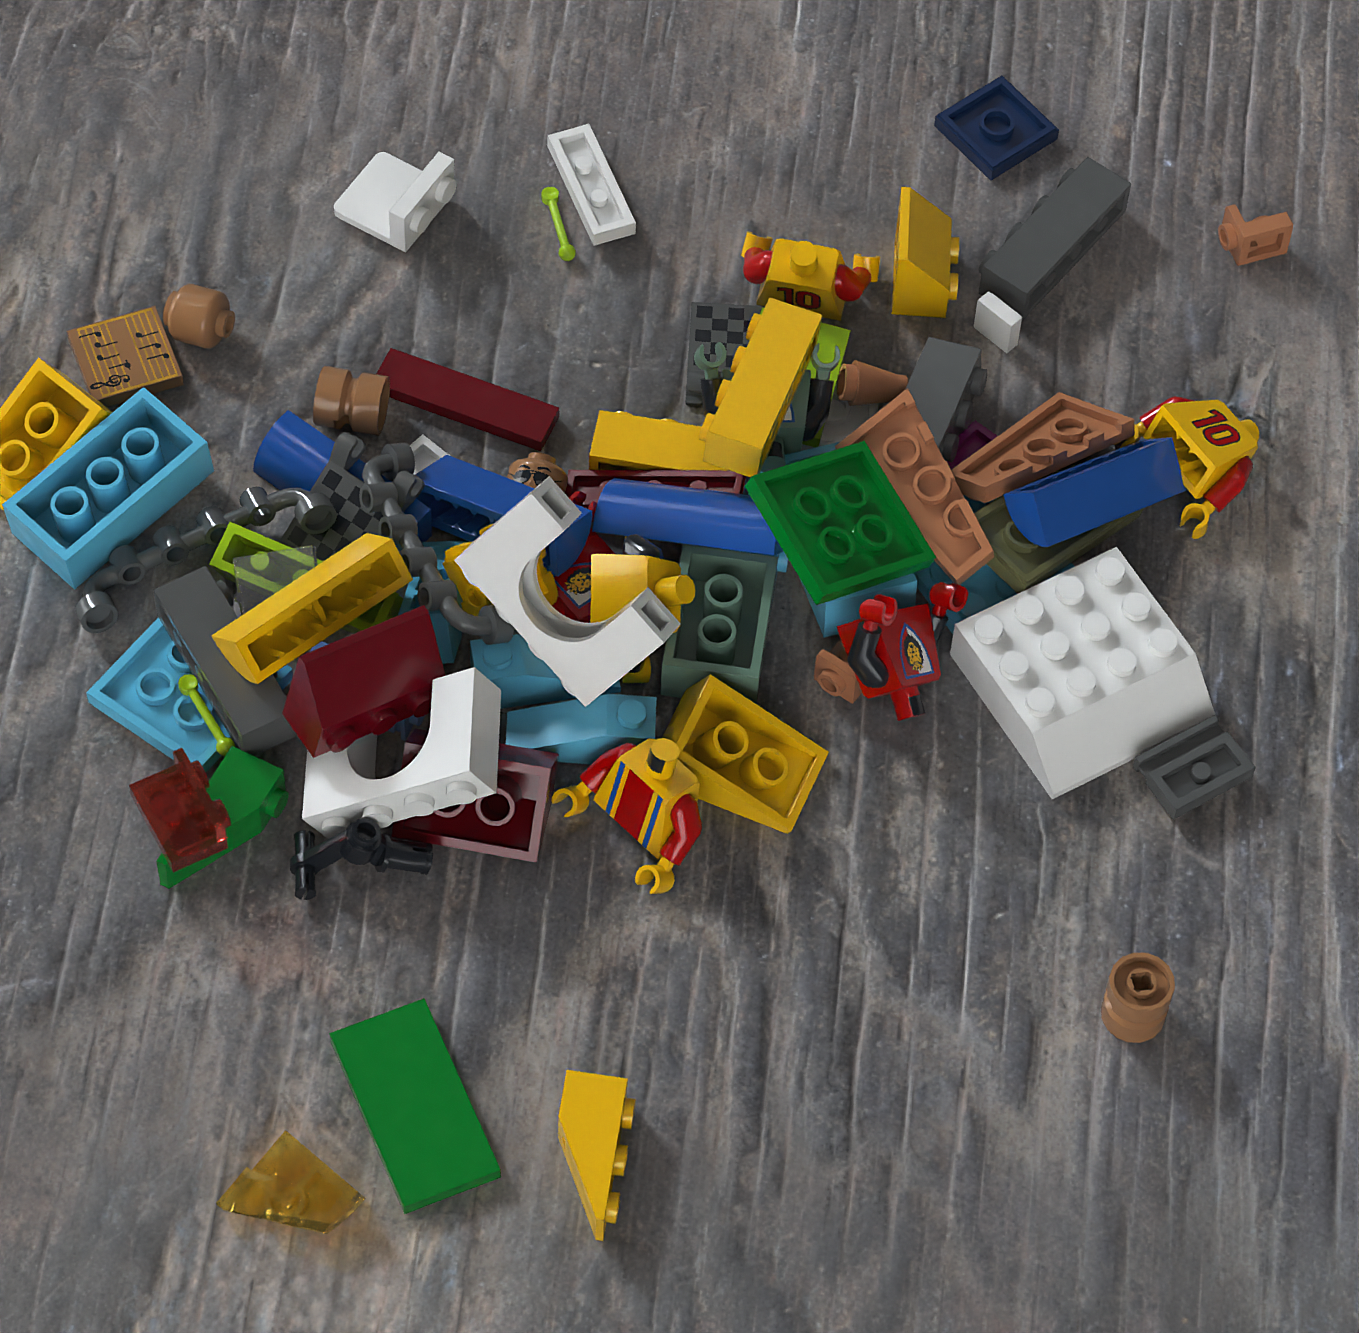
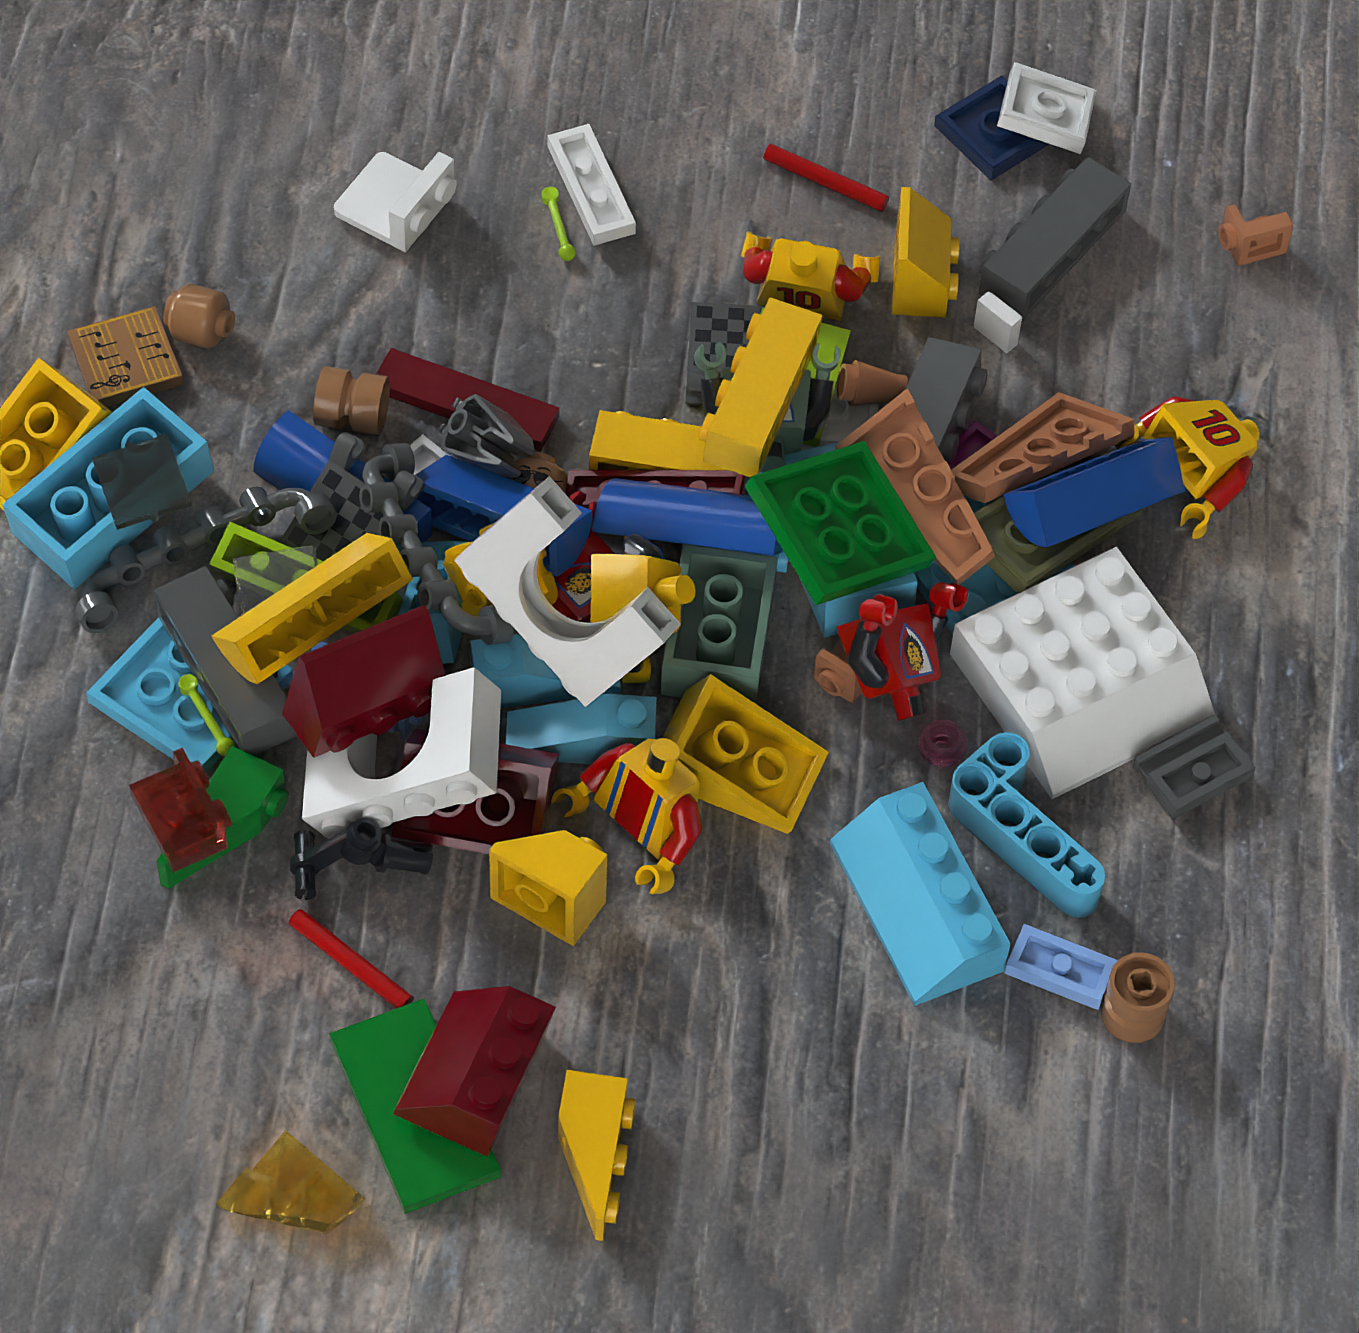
(141, 481): none -> clear smoke piece
(350, 959): none -> red bar
(475, 1065): none -> dark red slope
(485, 436): none -> dark grey hinge
(550, 881): none -> yellow slope
(826, 177): none -> red bar
(921, 895): none -> medium azure slope
(942, 732): none -> clear pink plate
(1047, 108): none -> white tile
(1060, 966): none -> light blue plate
(1068, 879): none -> medium azure beam

